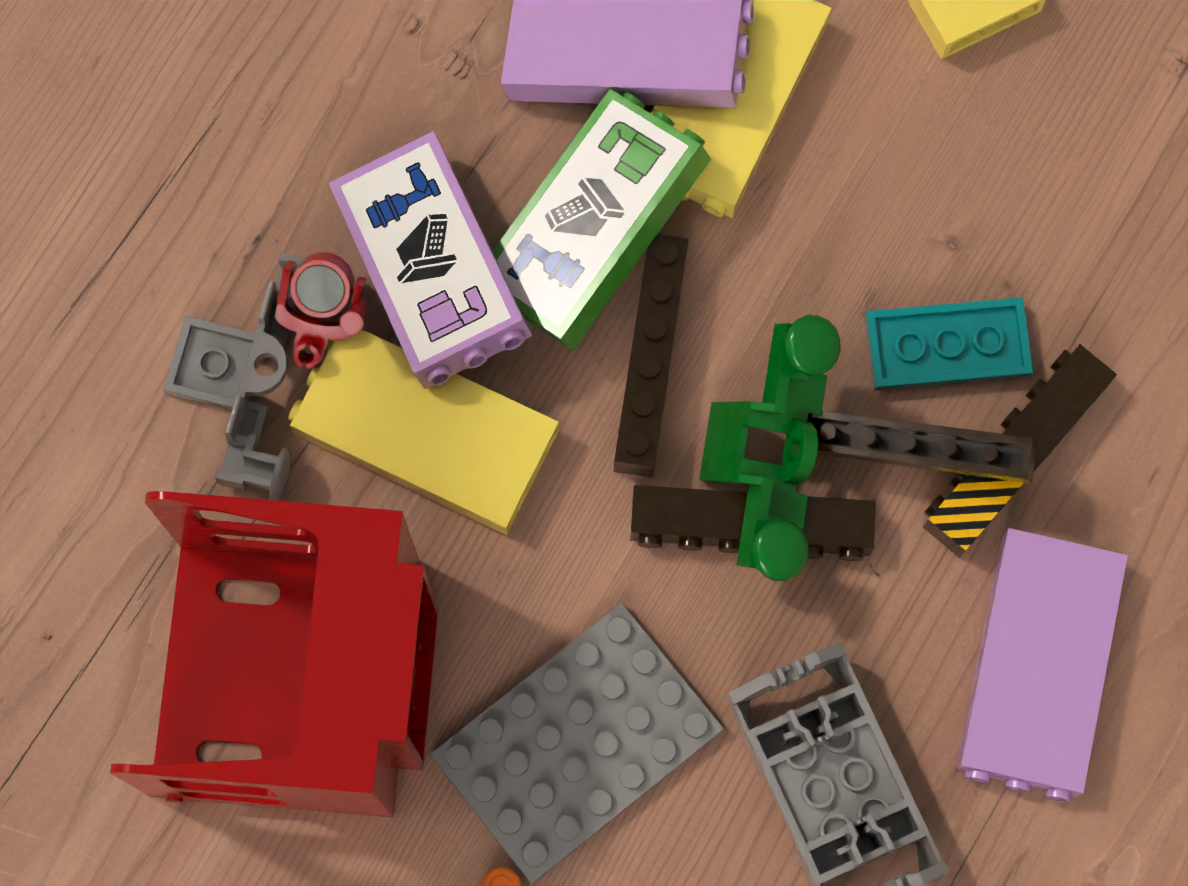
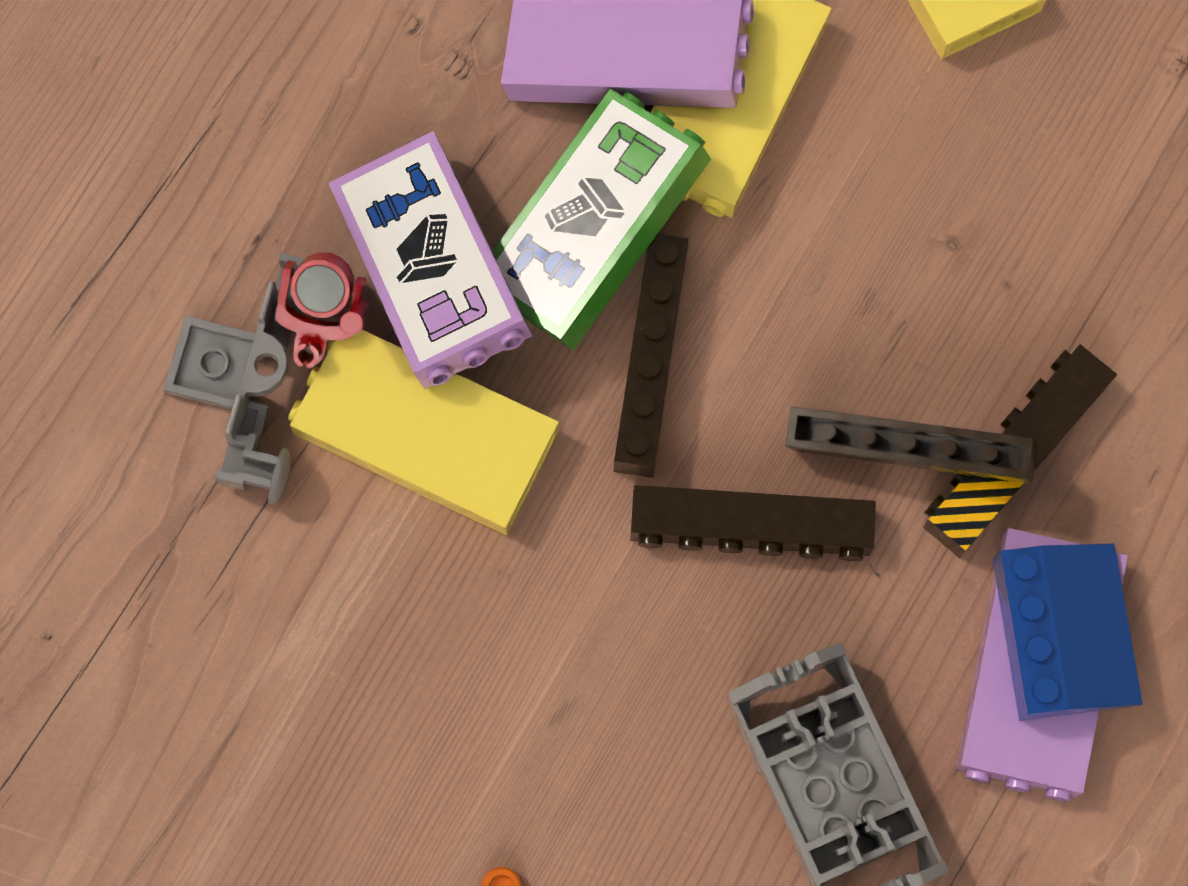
(318, 681): red piece -> none
(576, 743): light grey plate -> none
(793, 388): green piece -> none
(948, 344): teal plate -> none
(1066, 630): none -> blue slope

